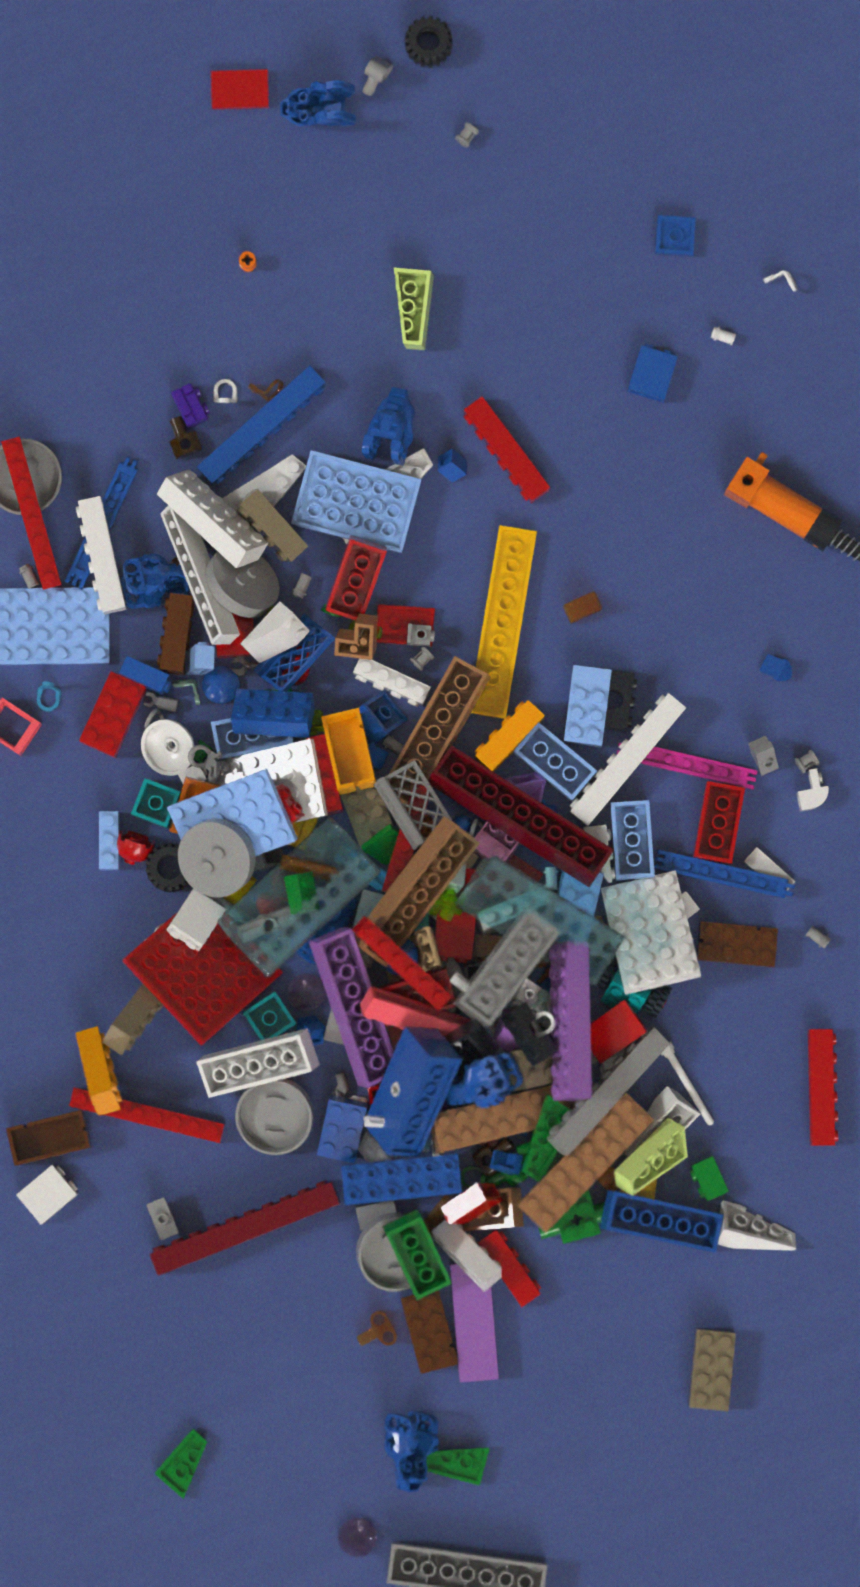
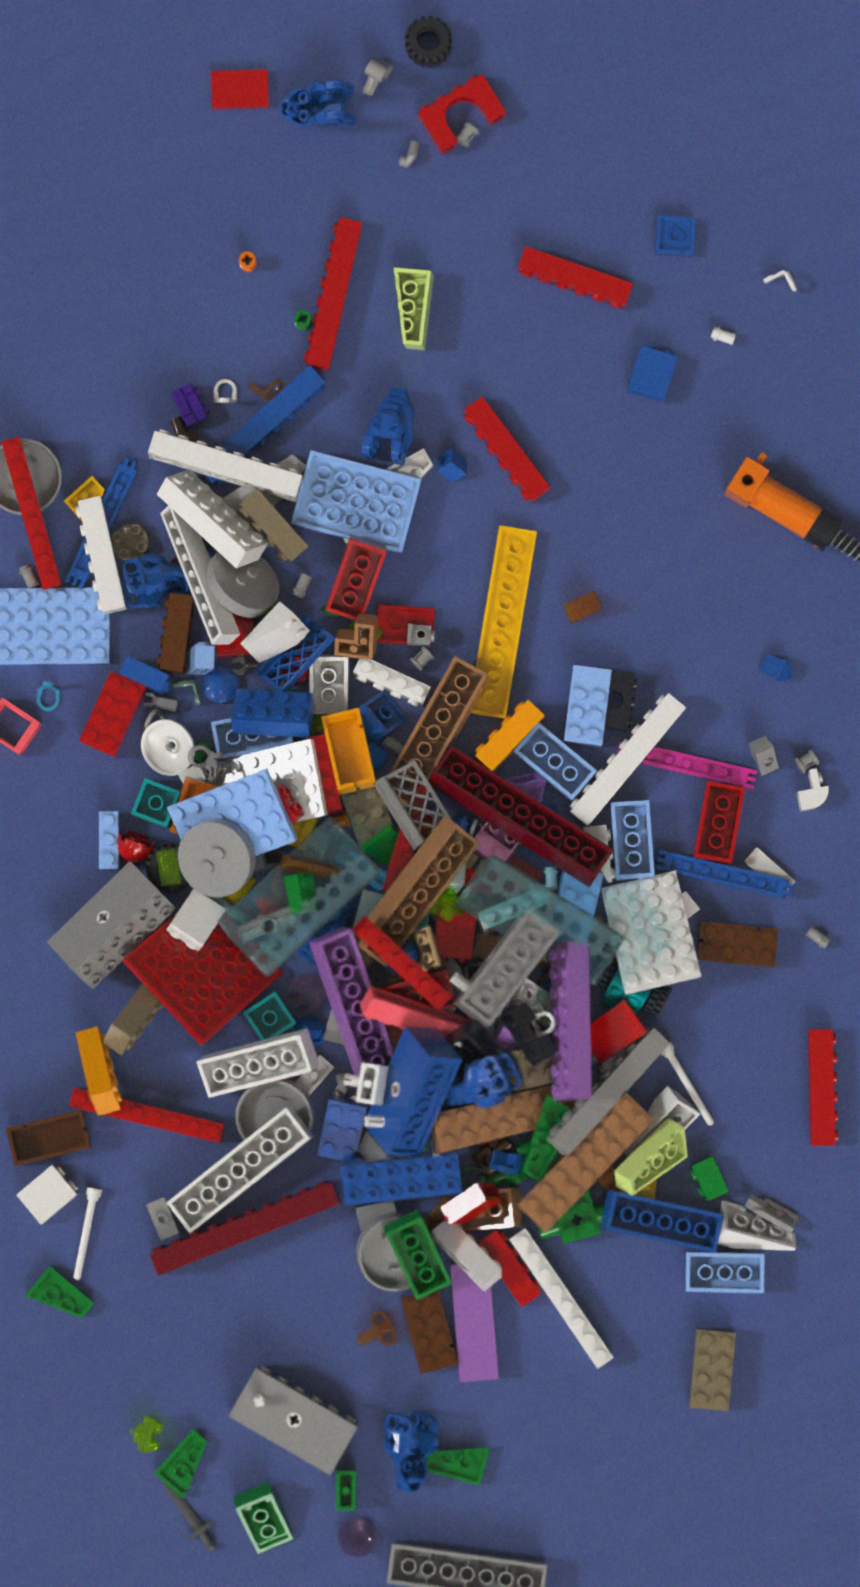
(60, 1293): none -> green wing
(88, 489): none -> yellow wing
(93, 1195): none -> white piece
(111, 925): none -> light grey piece
(130, 541): none -> dark tan dish
(143, 1434): none -> clear neon green hips
(168, 867): none -> clear neon green hips
(192, 1519): none -> dark grey sword
(225, 466): none -> white brick
(240, 1169): none -> white brick
(262, 1517): none -> green slope
(305, 315): none -> green bush
(311, 1080): none -> white hinge
(317, 1436): none -> light grey piece
(330, 684): none -> white slope
(334, 294): none -> red brick
(342, 820): none -> orange bush
(346, 1489): none -> green brick
(370, 1083): none -> white brick
(412, 154): none -> light grey arm
(476, 92): none -> red arch
(561, 1298): none -> white brick
(574, 277): none -> red brick
(725, 1272): none -> light blue brick
(773, 1212): none -> light grey hinge

